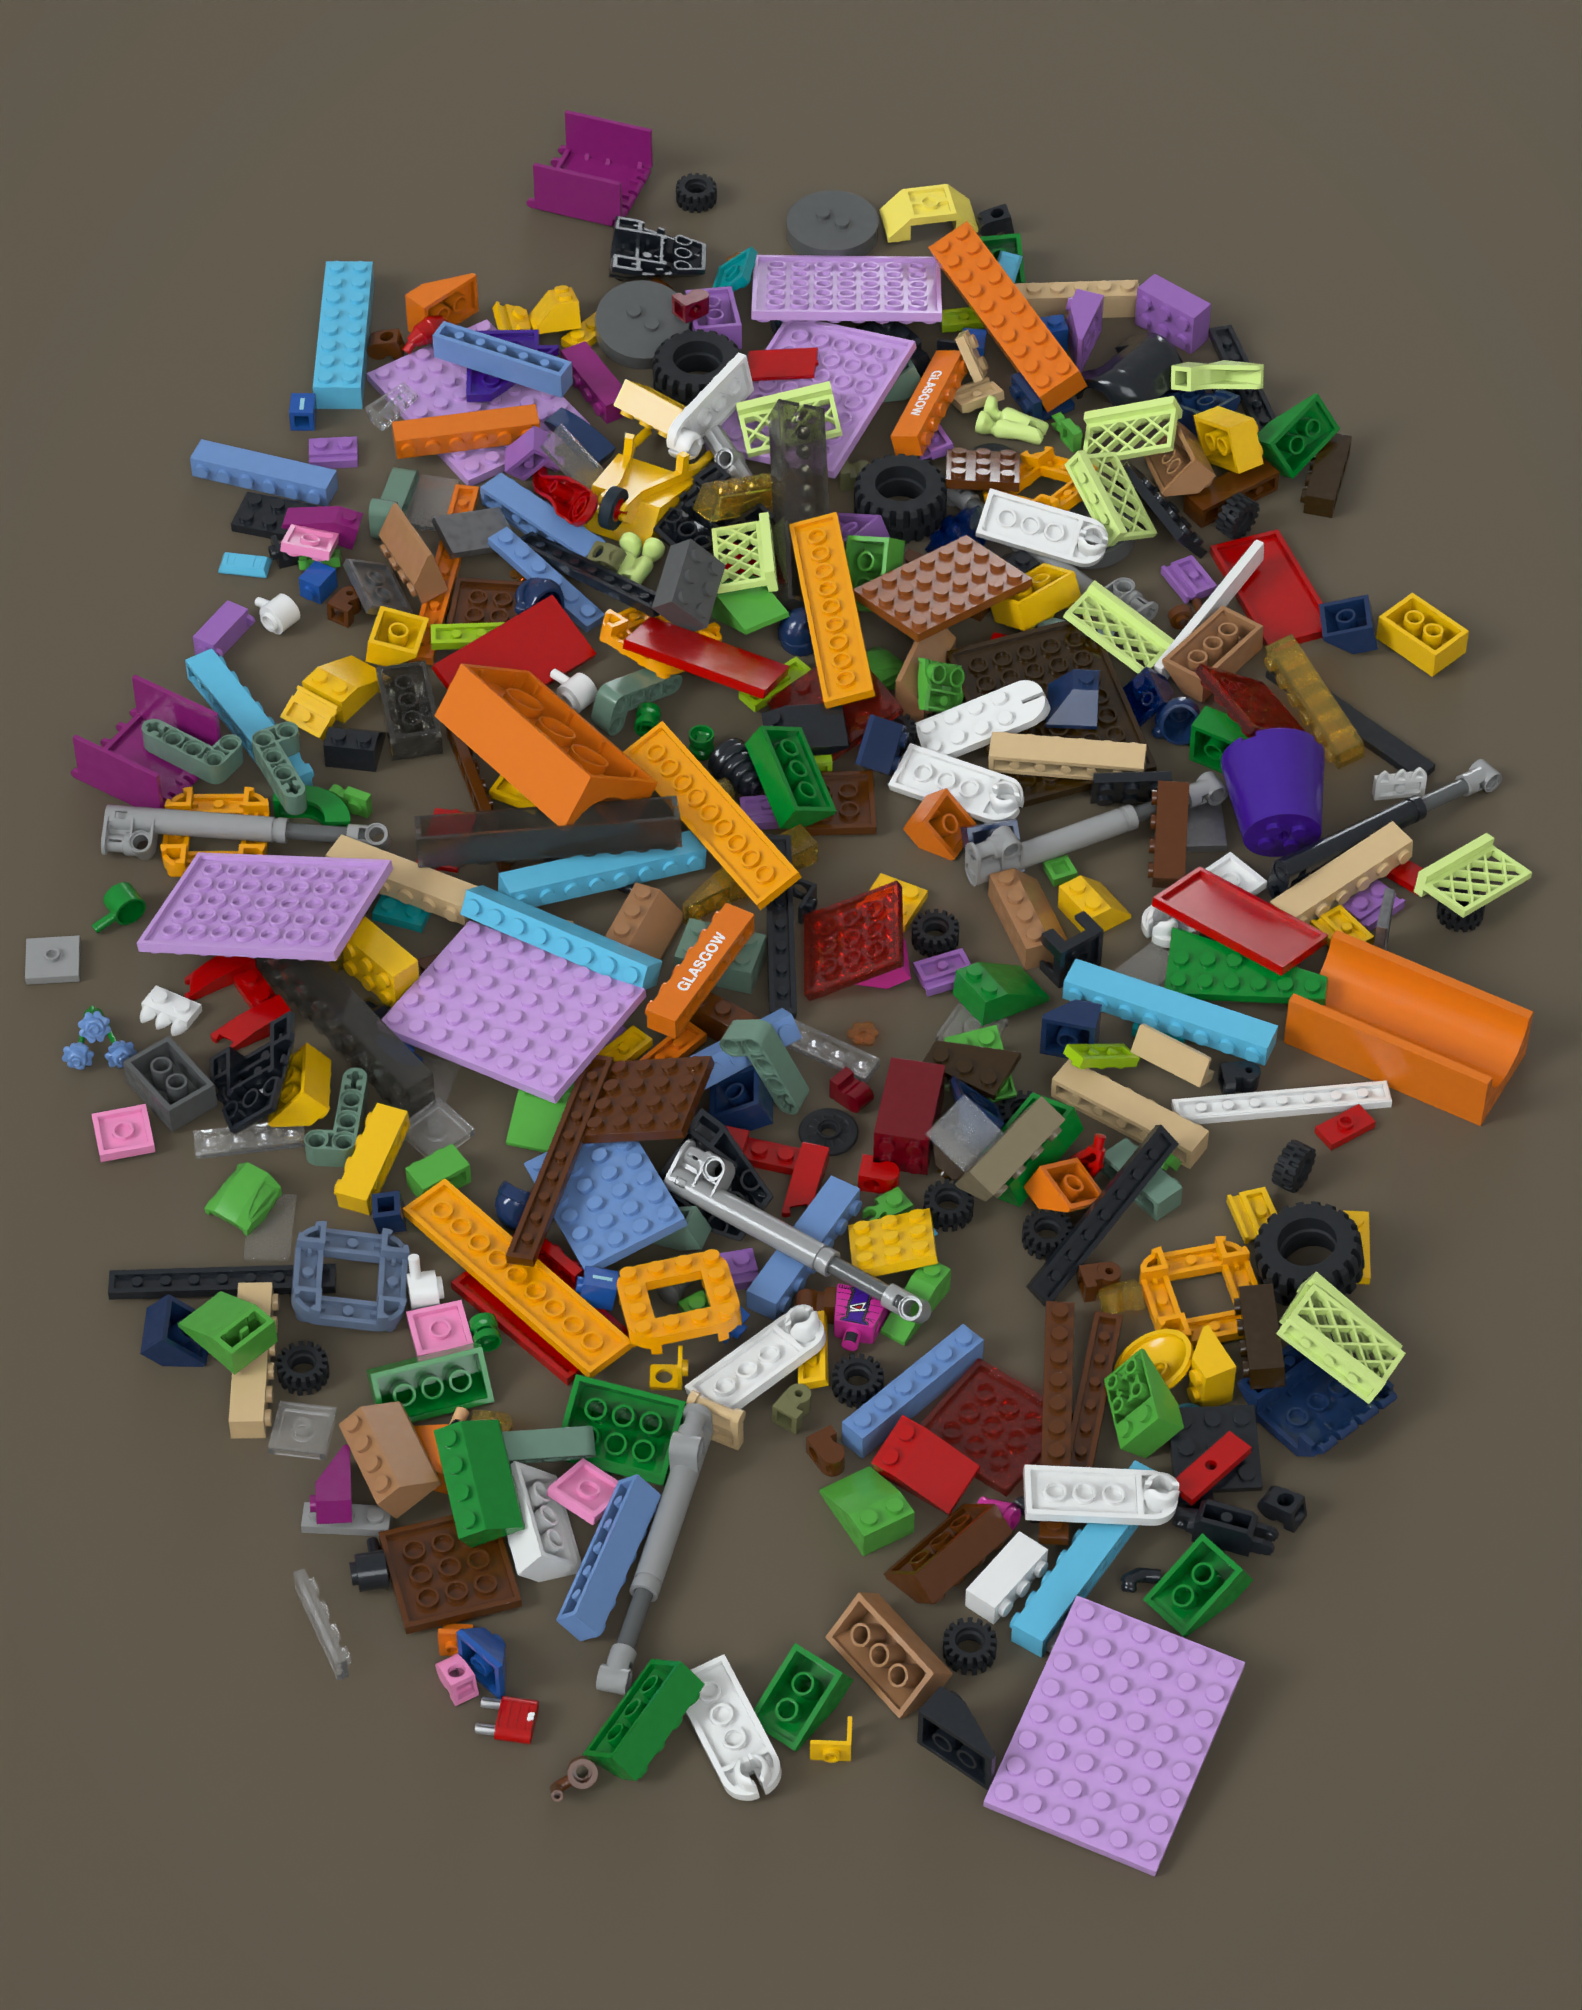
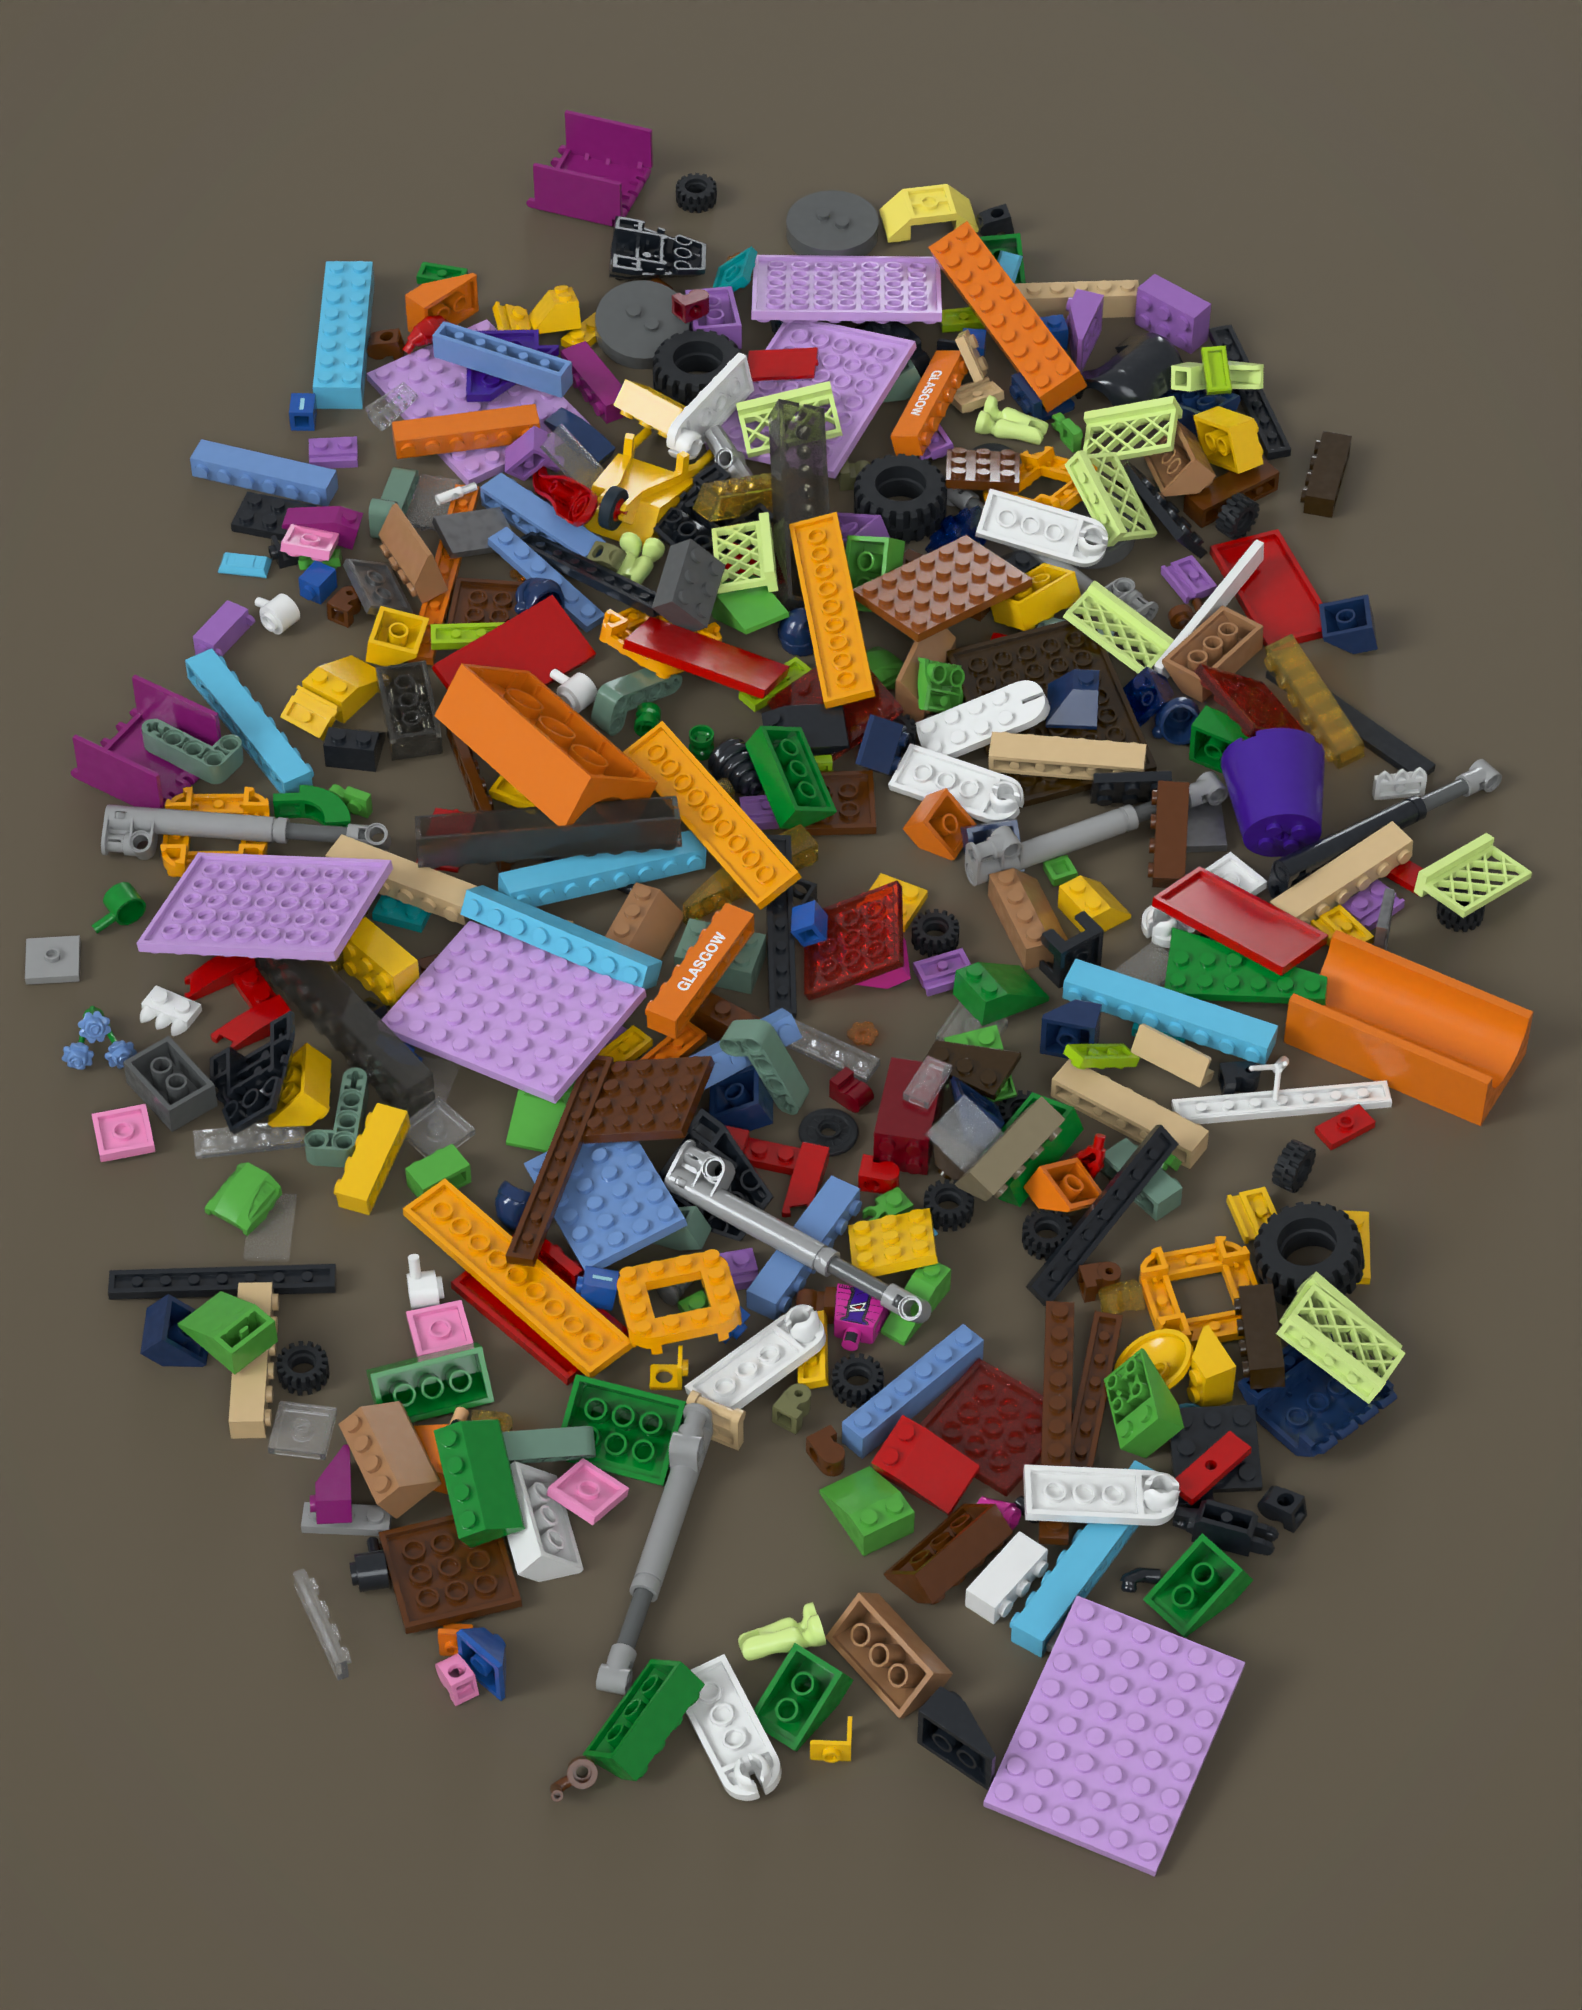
(271, 753): sand green beam -> none
(356, 1246): sand blue plate -> none
(388, 1211): dark blue brick -> none
(433, 272): none -> green plate
(454, 493): none -> white pin
(485, 1331): green wheel -> none
(514, 1720): red piece -> none
(609, 1558): medium blue brick -> none
(782, 1635): none -> yellowish green piece
(809, 923): none -> blue brick
(927, 1082): none -> clear plate
(969, 1660): black tyre -> none
(1216, 370): none -> lime tile
(1277, 1068): none -> white plant
(1297, 435): green slope -> none
(1422, 634): yellow brick -> none

